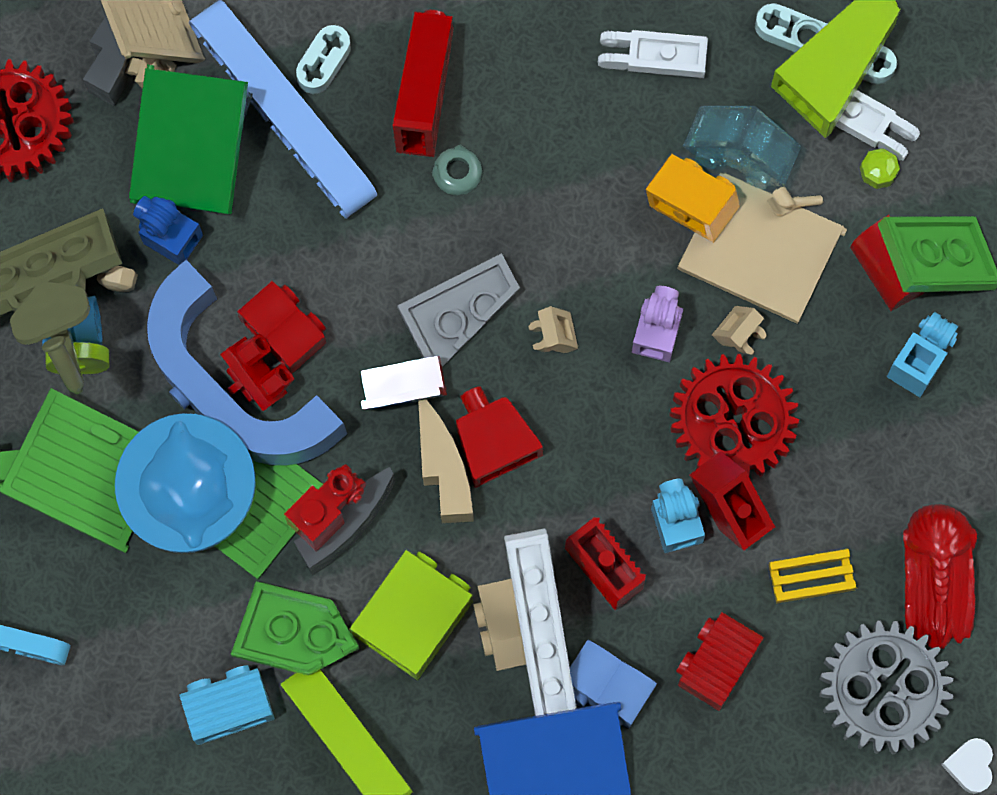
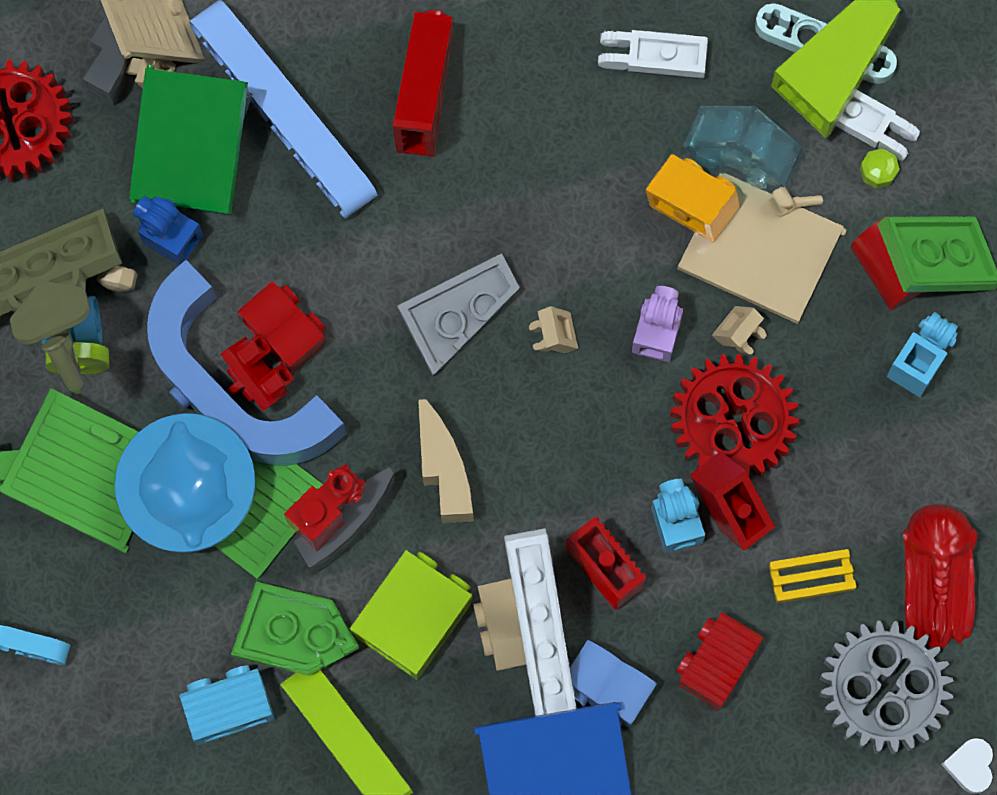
(330, 64): light aqua beam -> none
(403, 383): panel -> none
(457, 186): sand green piece -> none
(494, 437): red torso -> none

